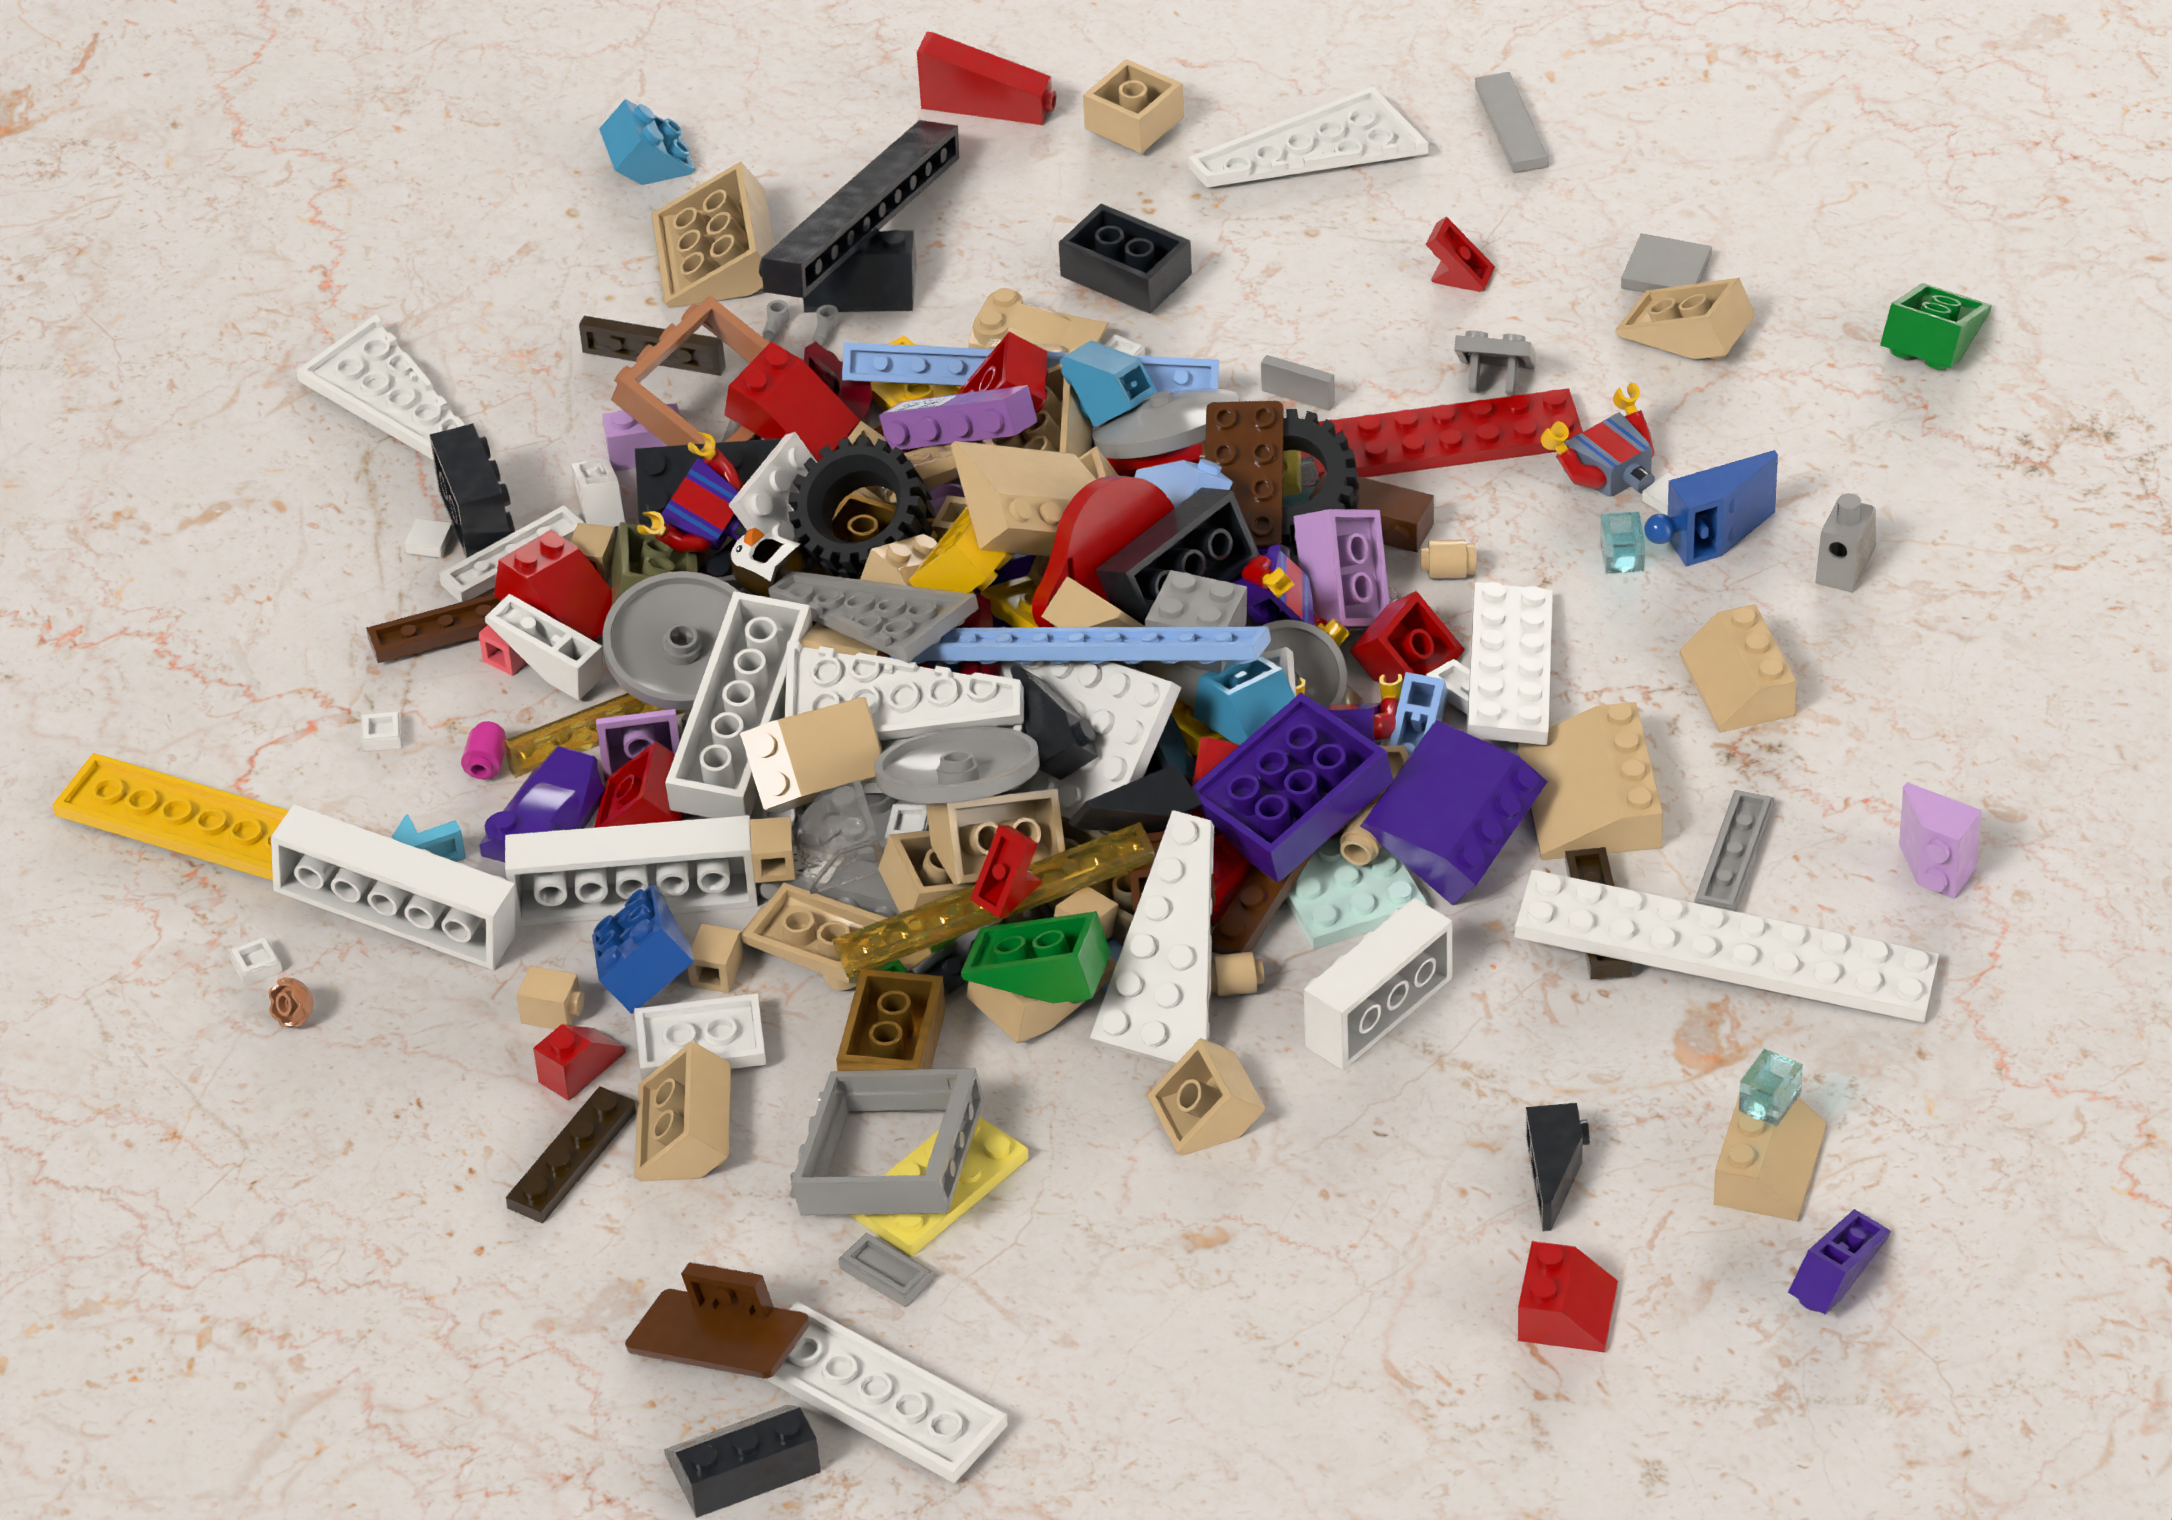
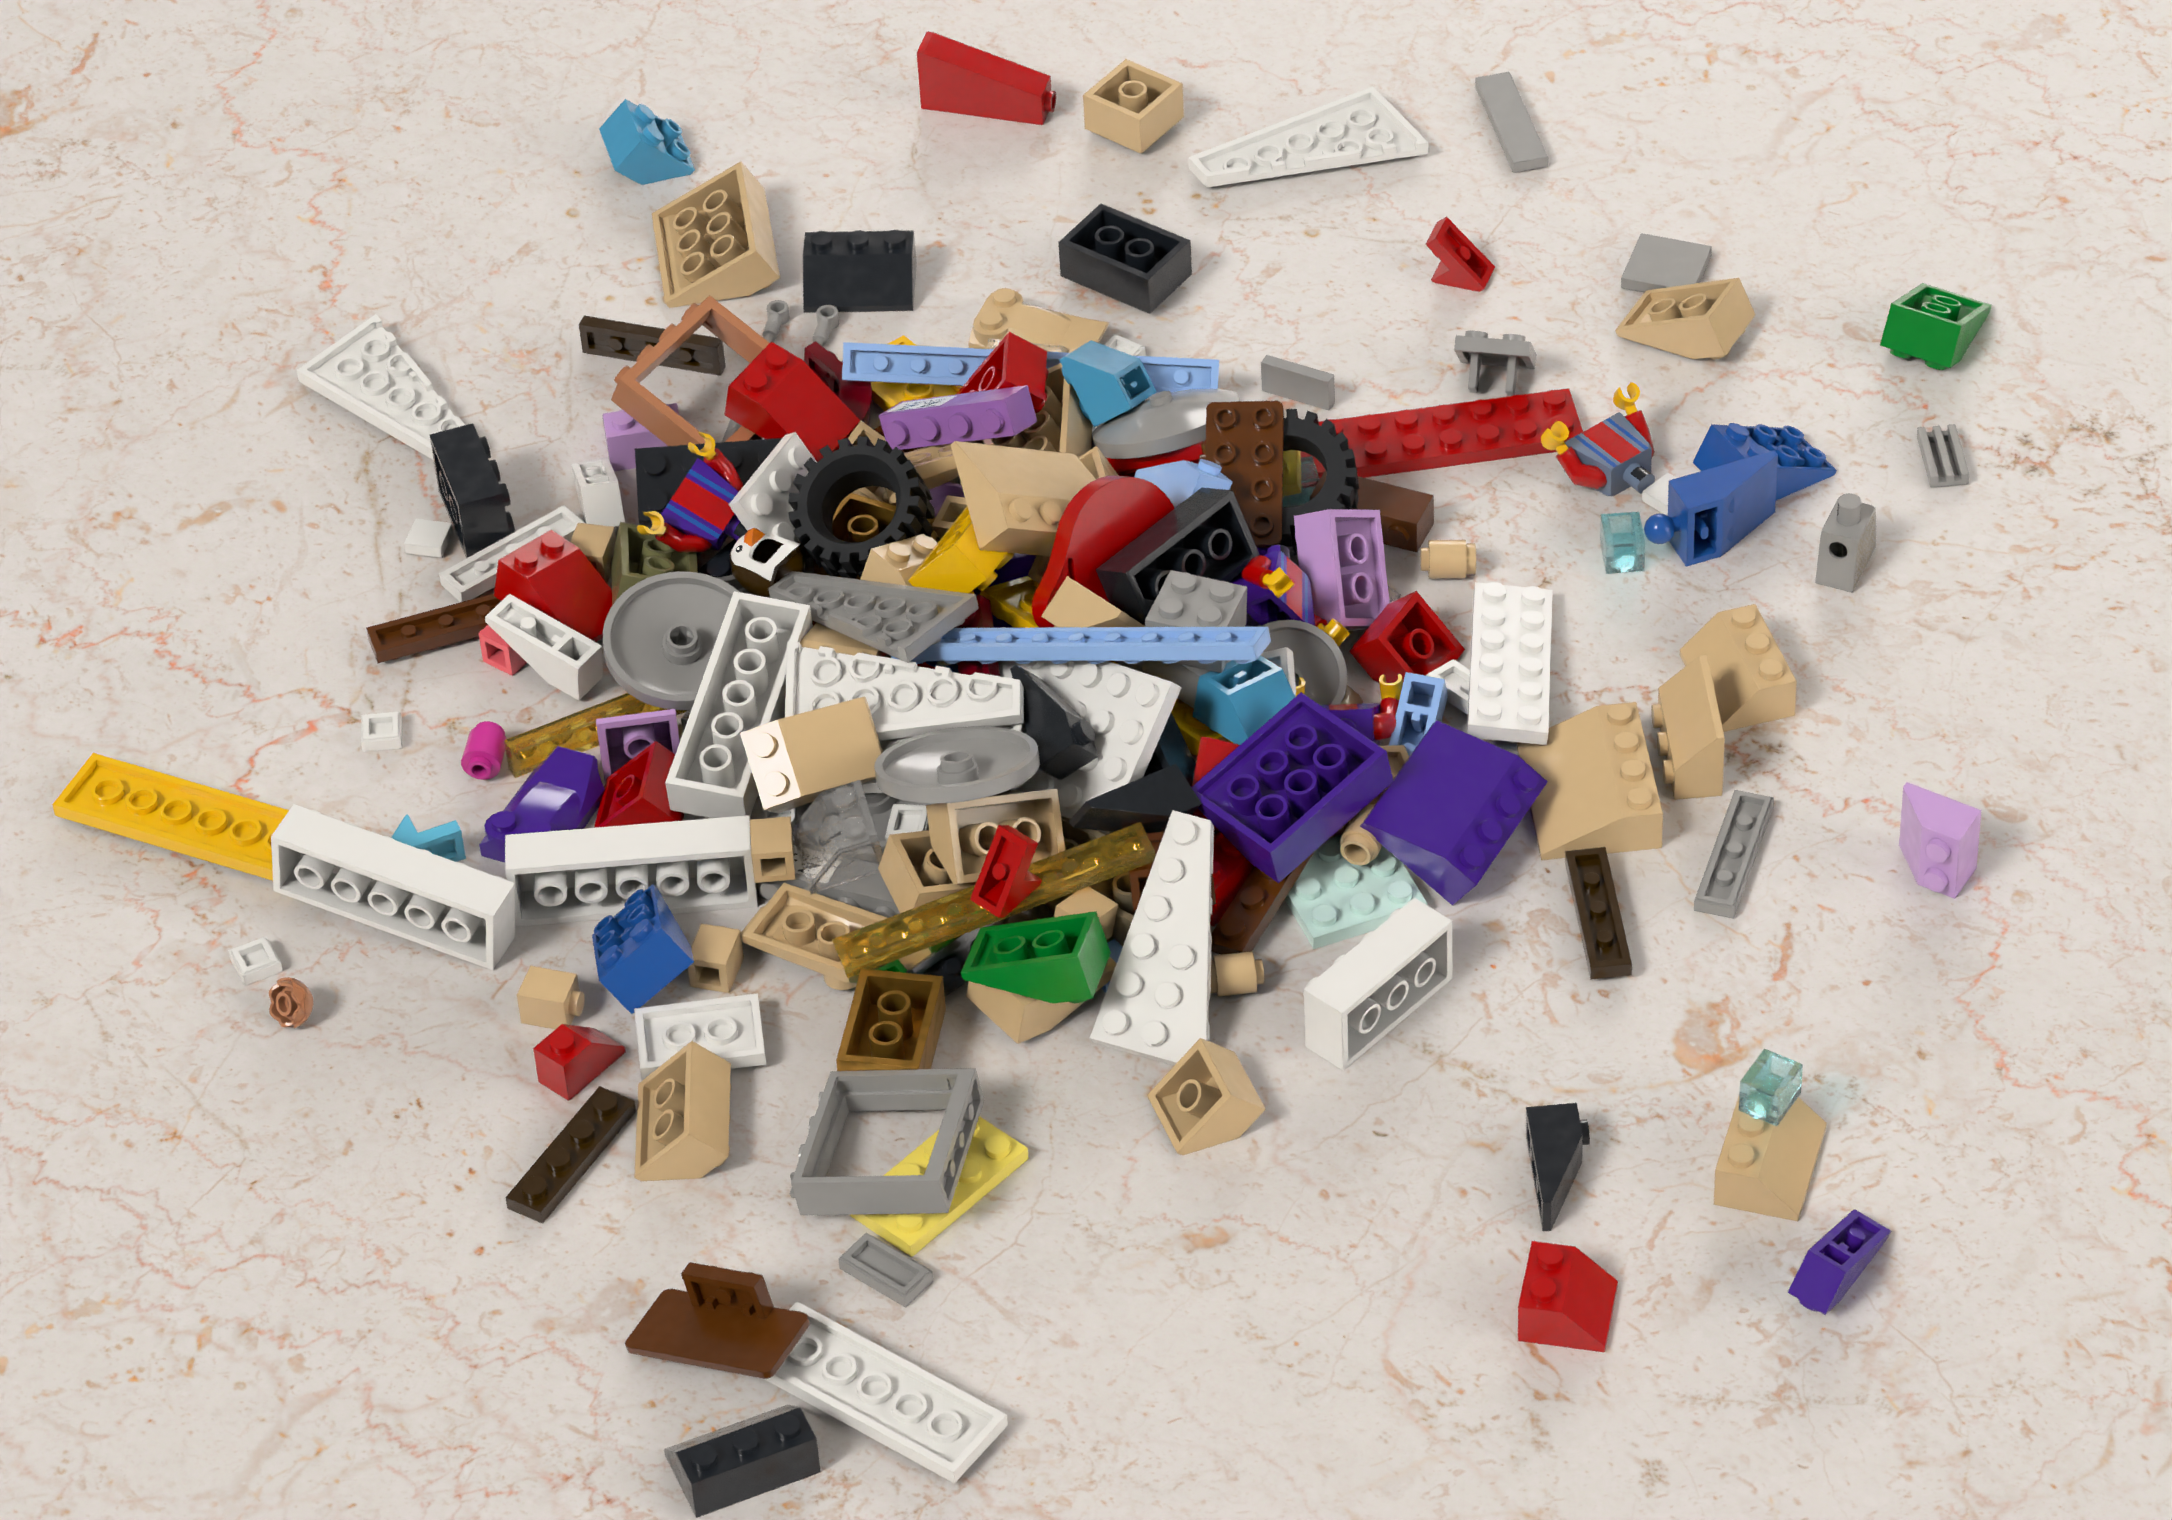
(859, 209): black brick -> none
(1690, 732): none -> tan slope
(1727, 945): white plate -> none
(1798, 461): none -> blue slope
(1939, 437): none -> light grey tile

